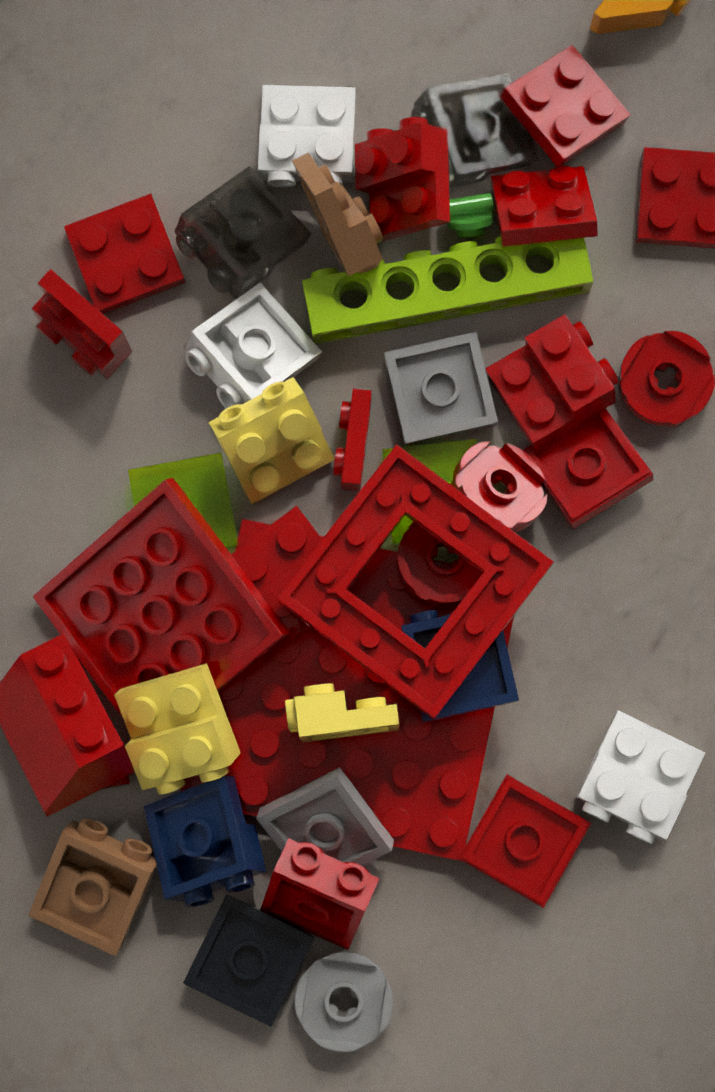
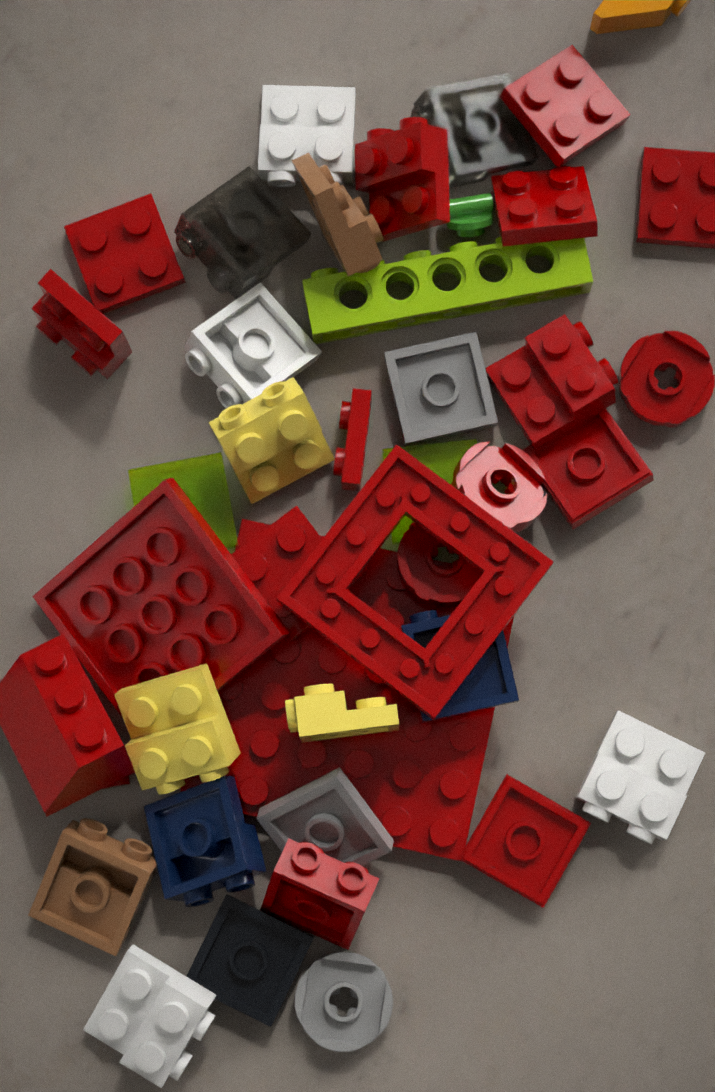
(151, 1016): none -> white plate

